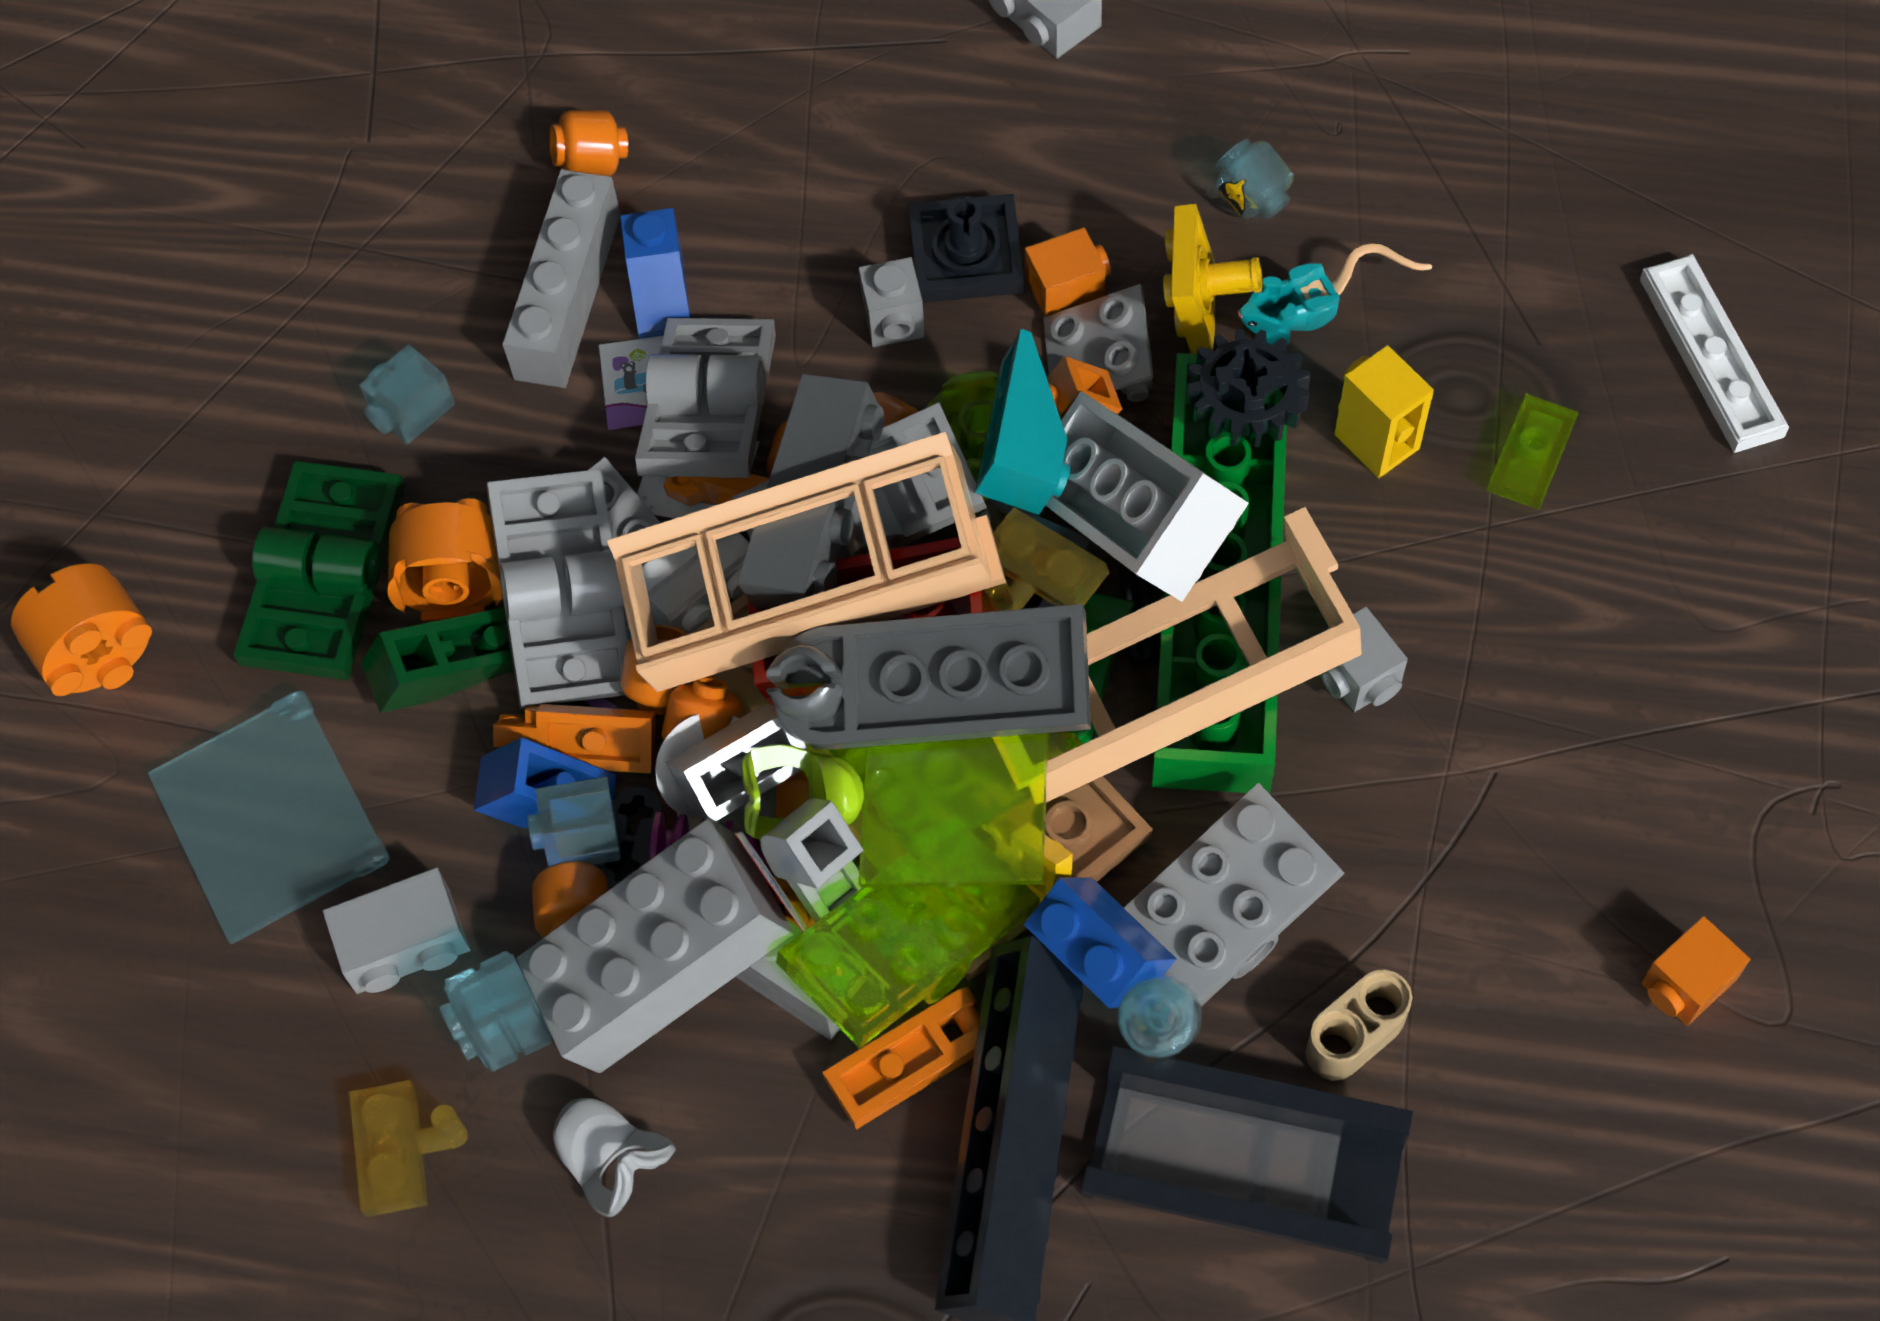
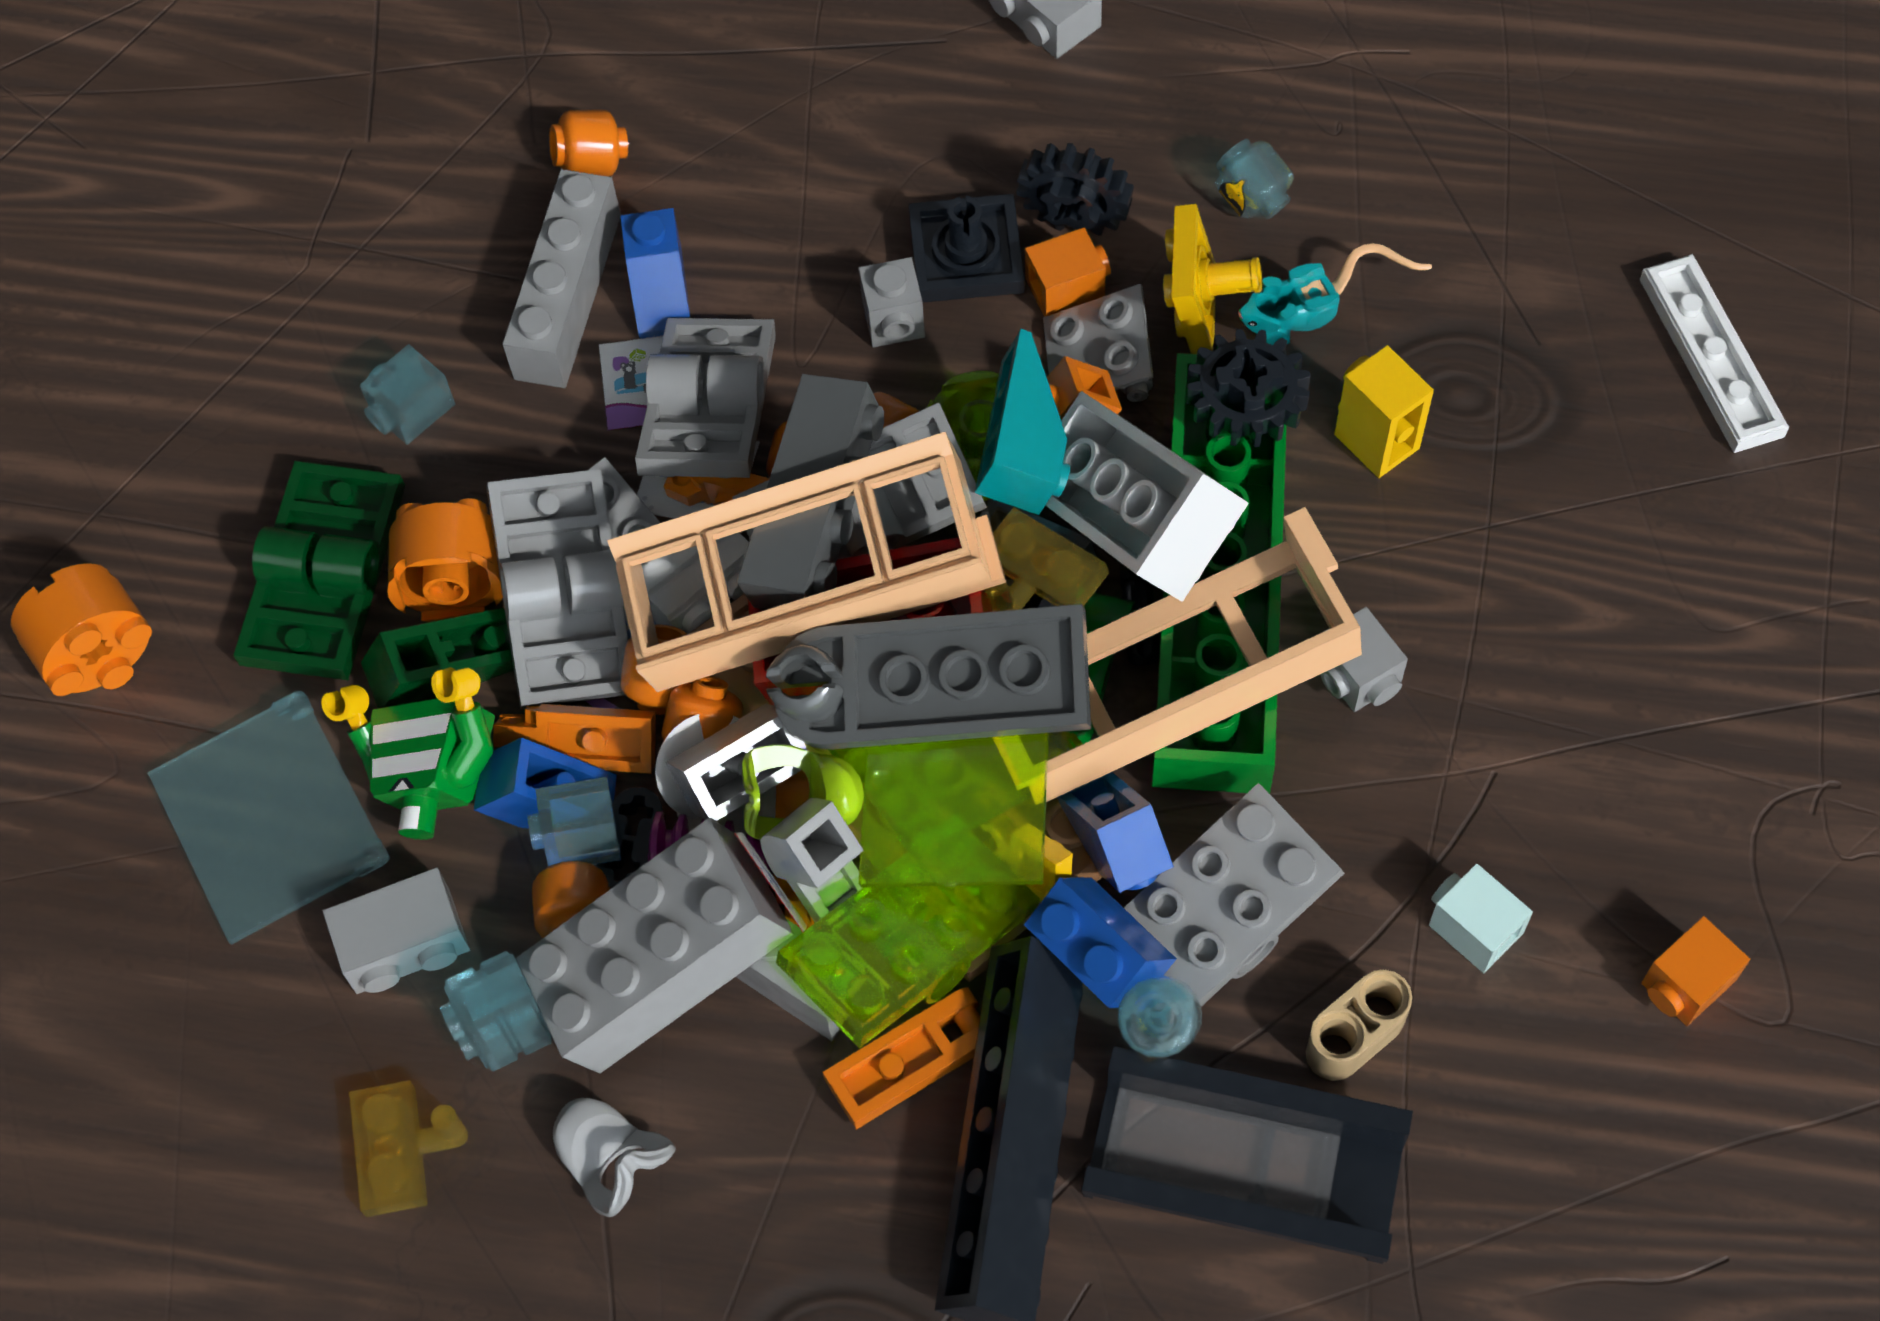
(421, 751): none -> green torso
(1075, 189): none -> black gear
(1117, 832): none -> blue slope
(1478, 916): none -> light aqua brick
(1532, 451): clear neon green plate -> none

